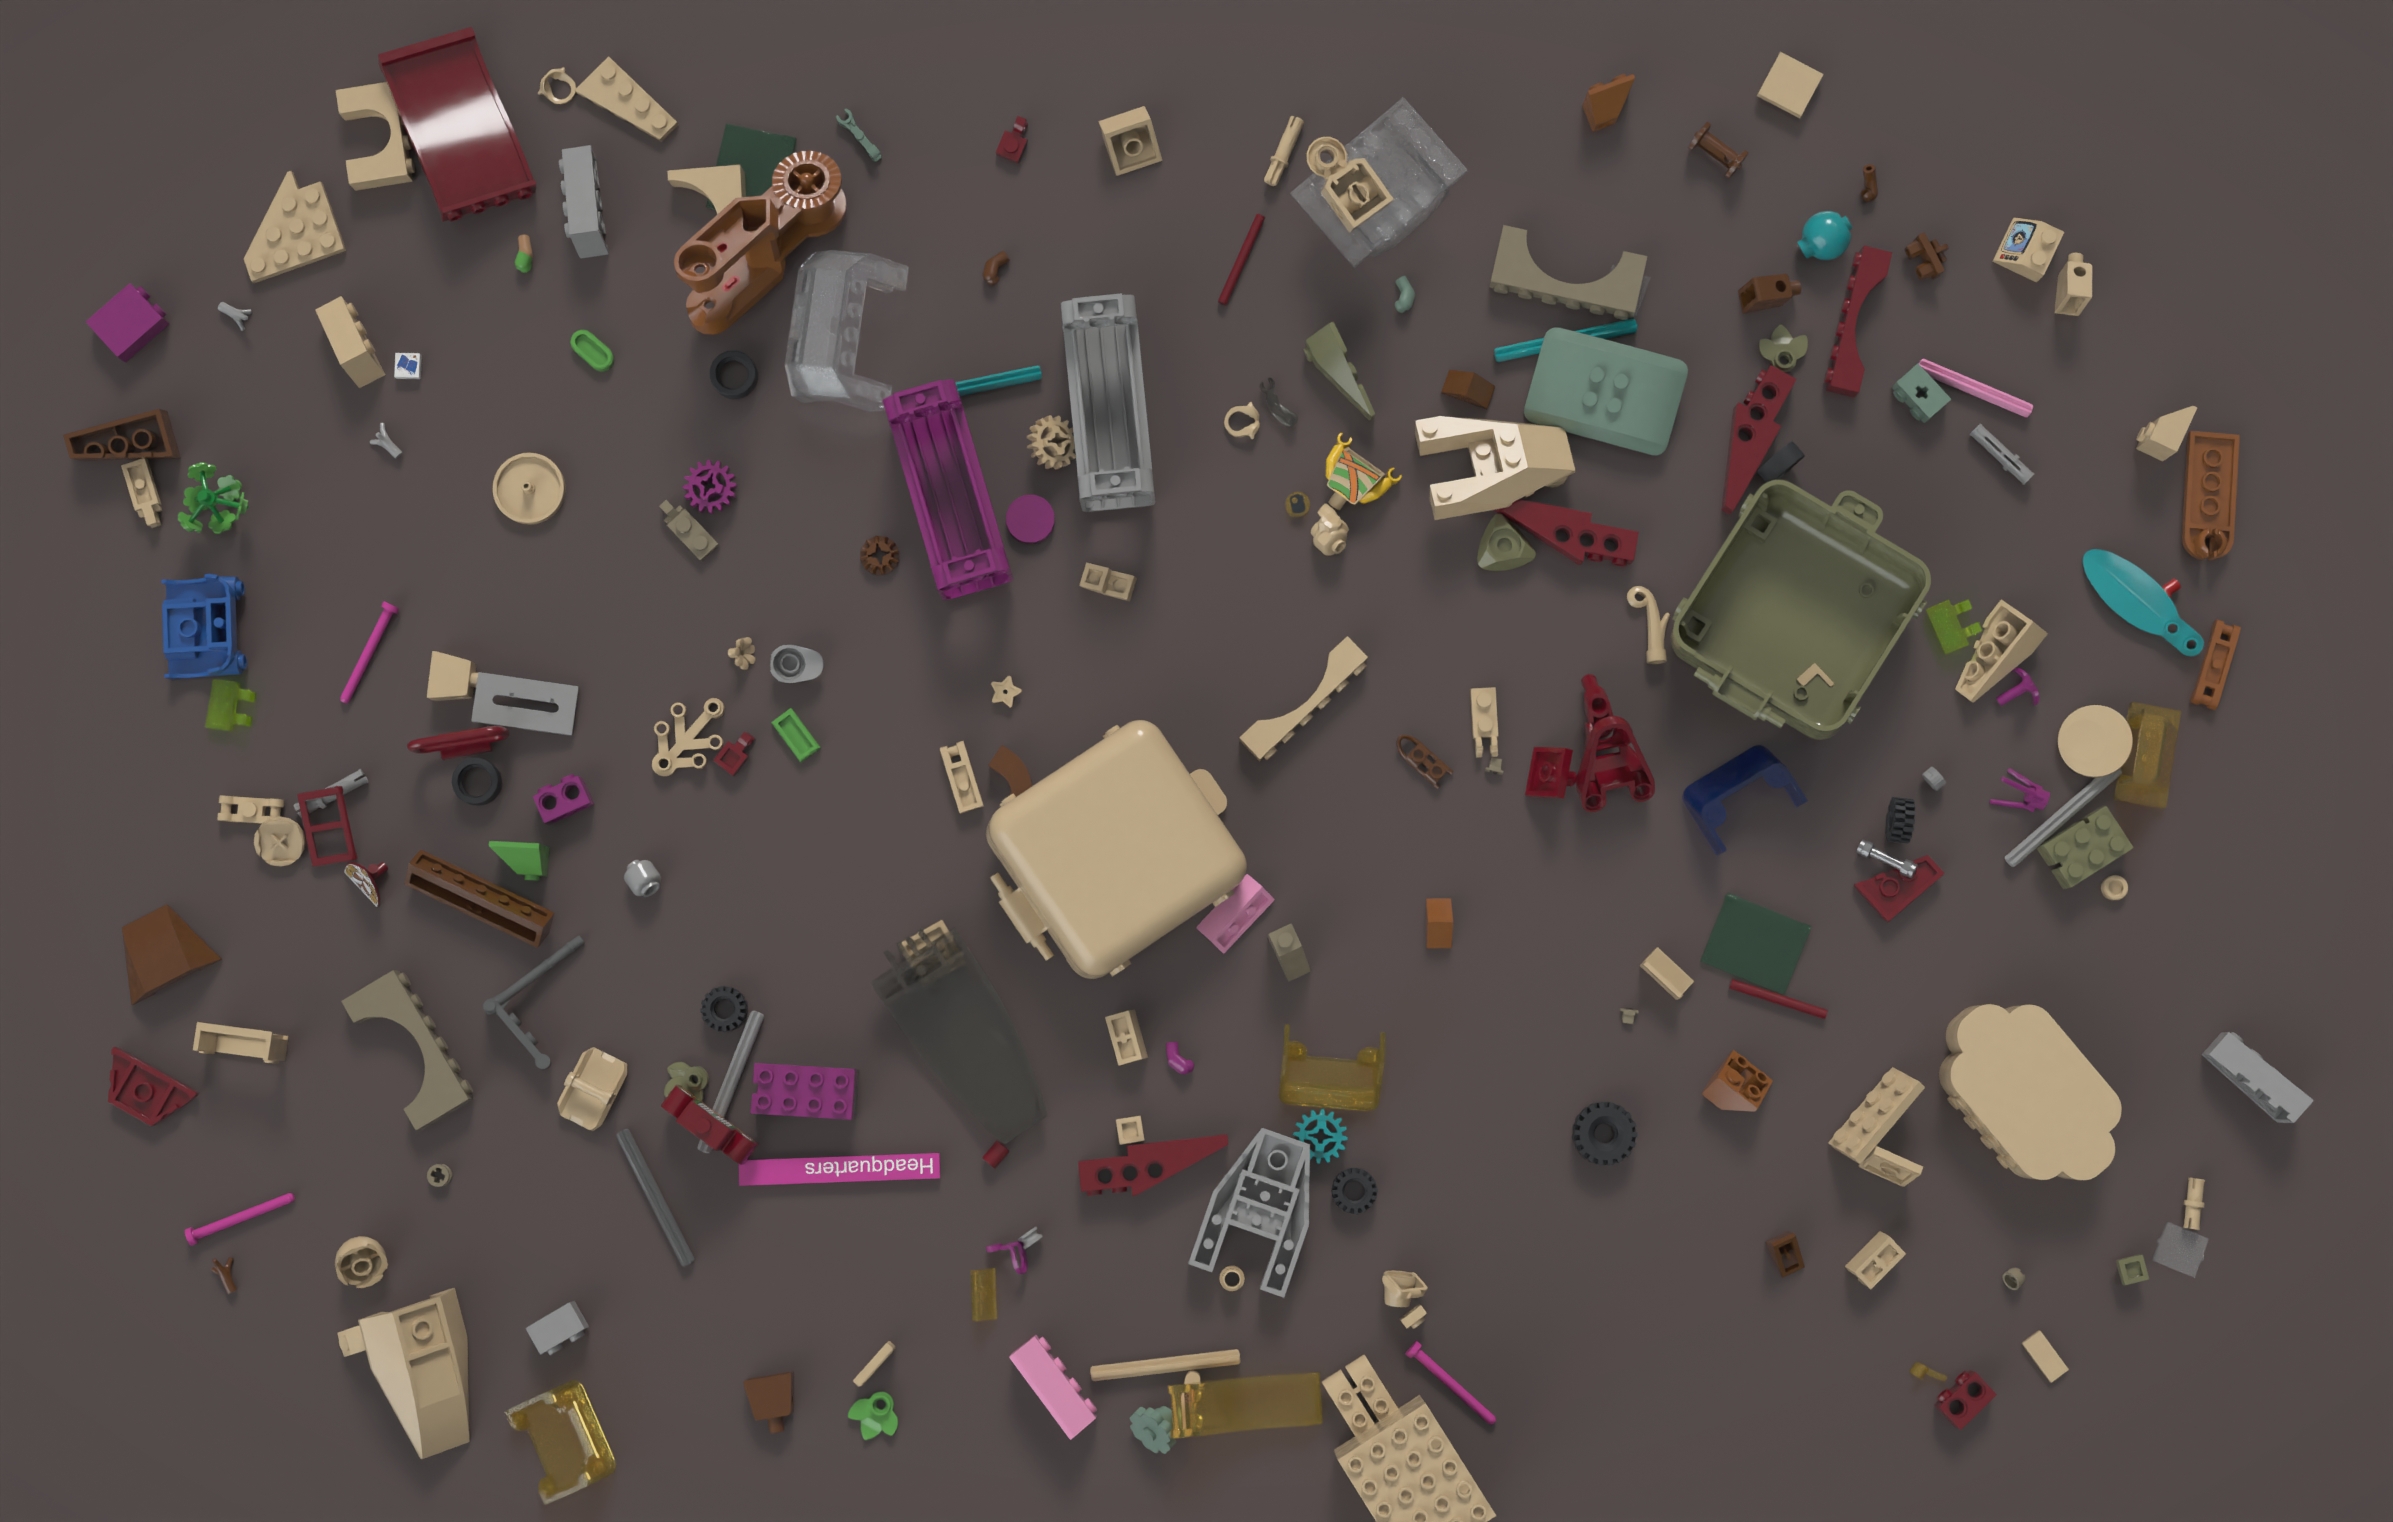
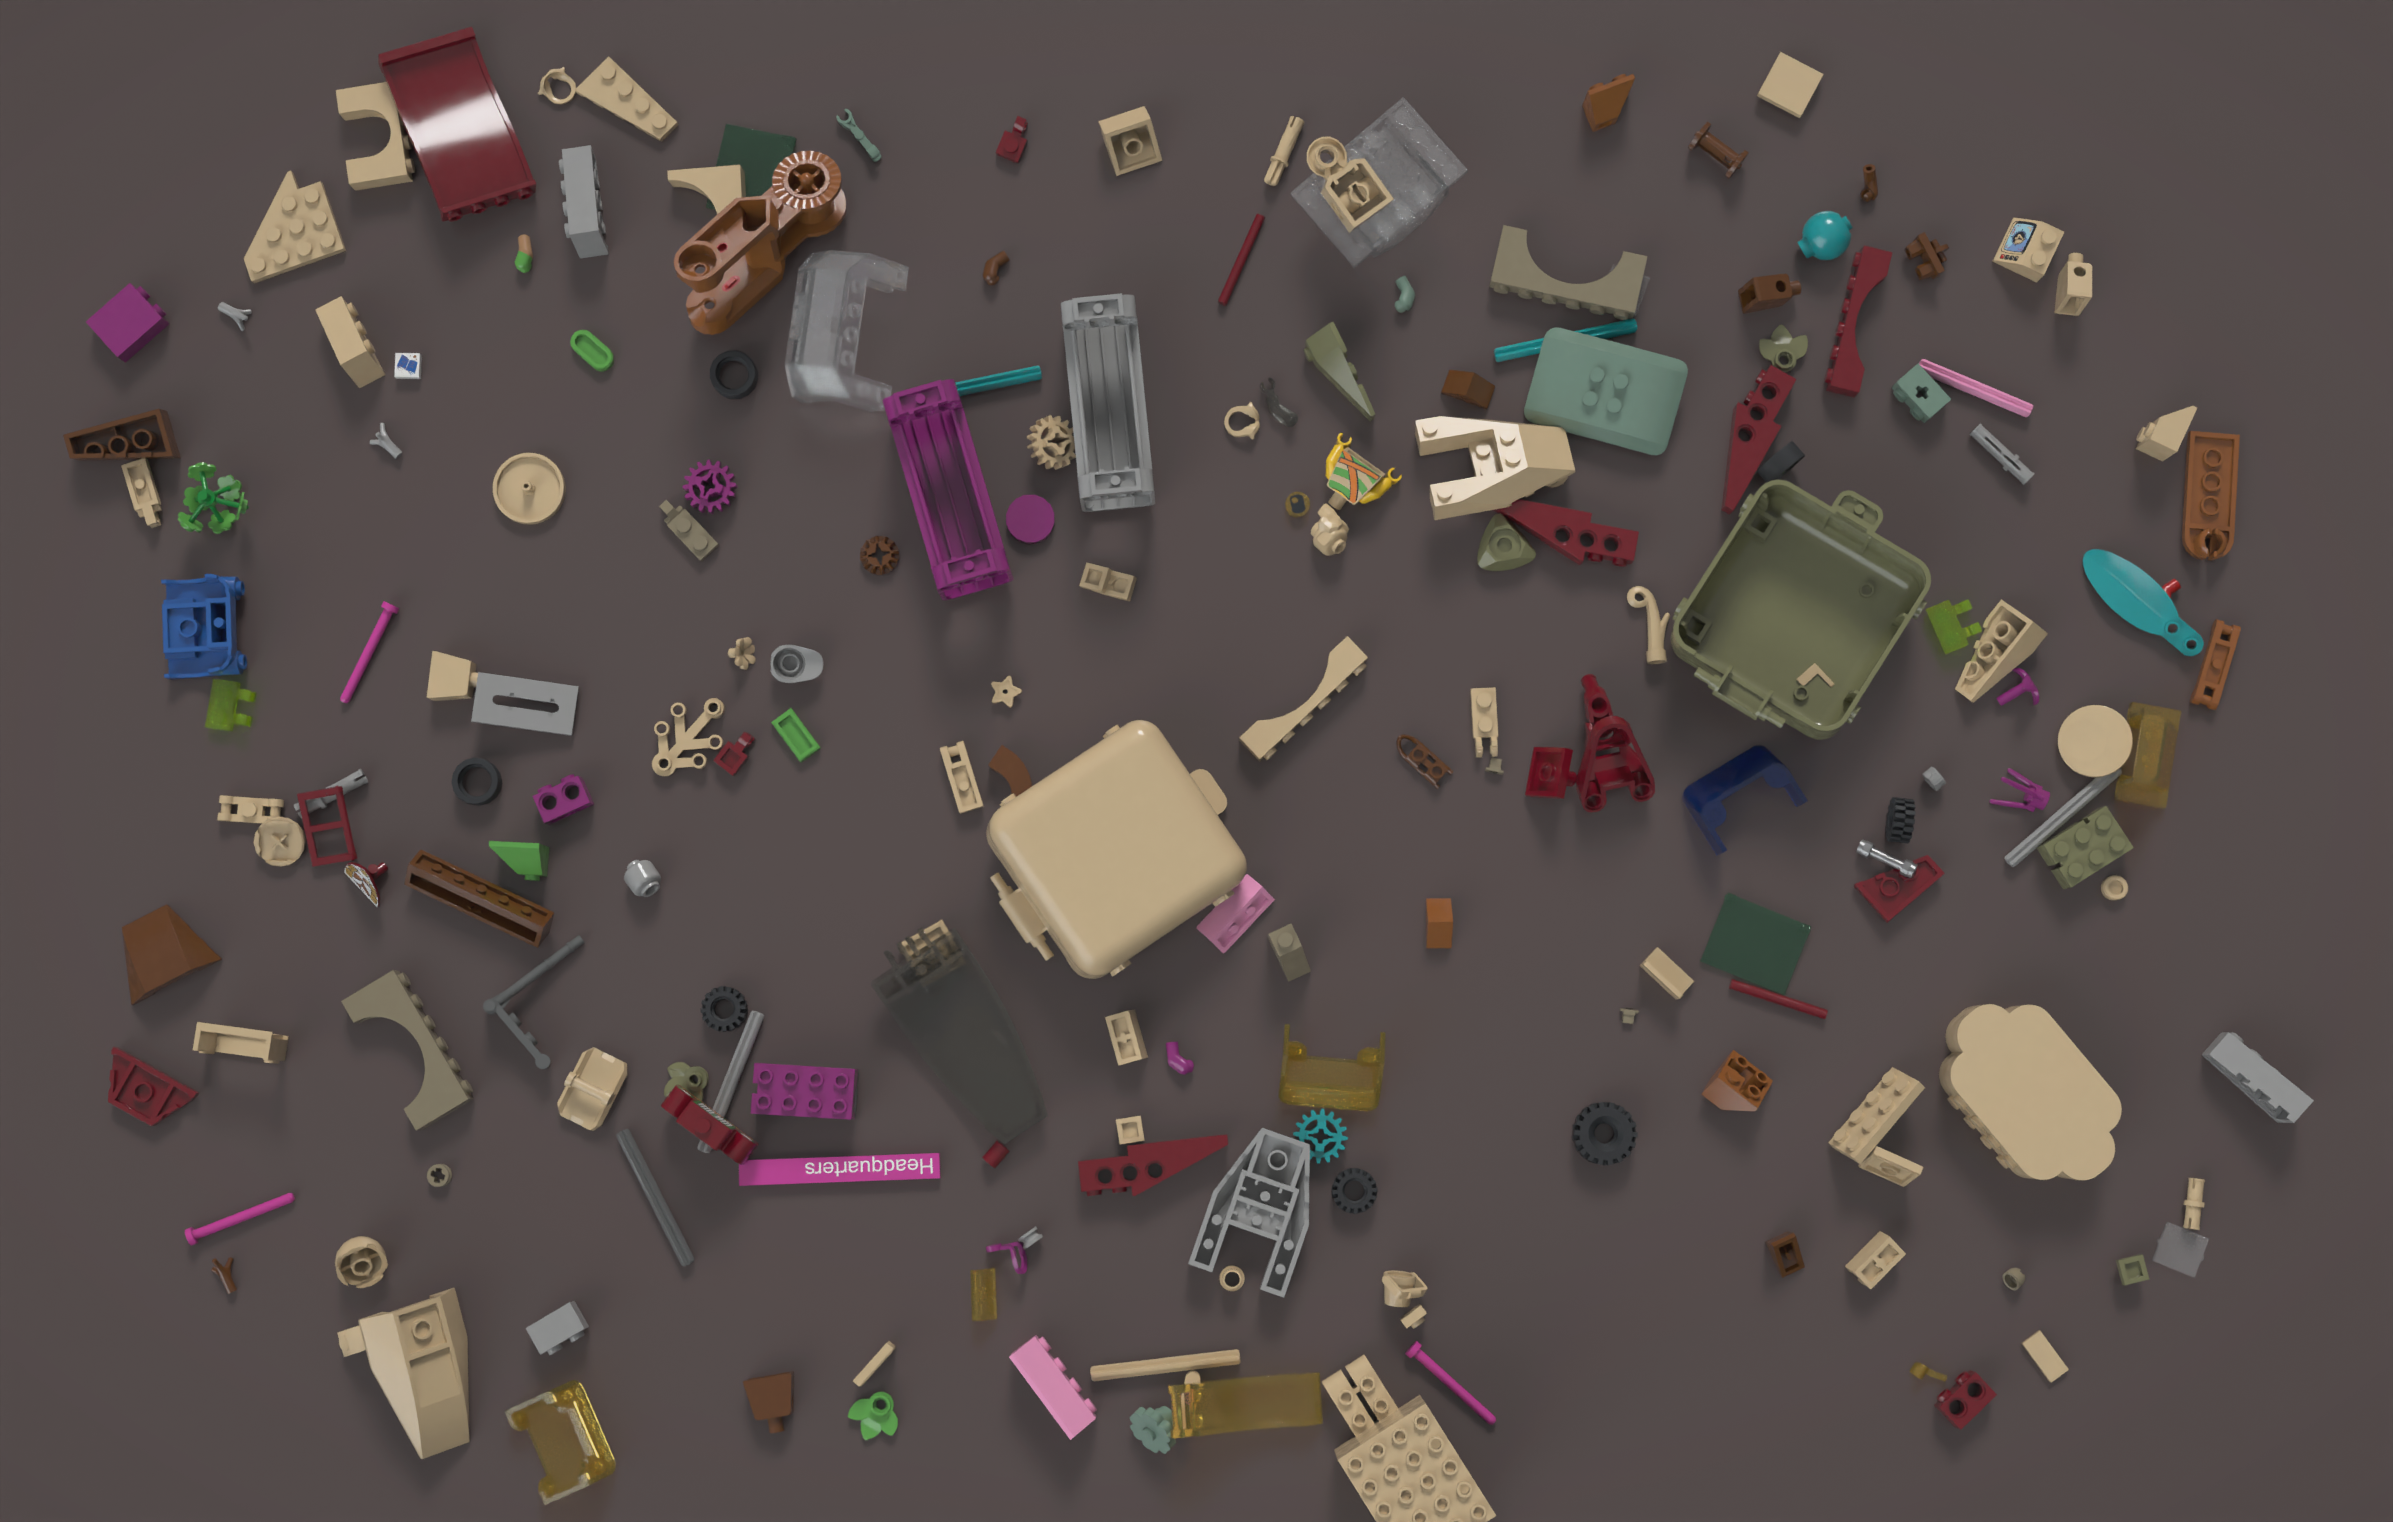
(460, 743): dark red bar -> none

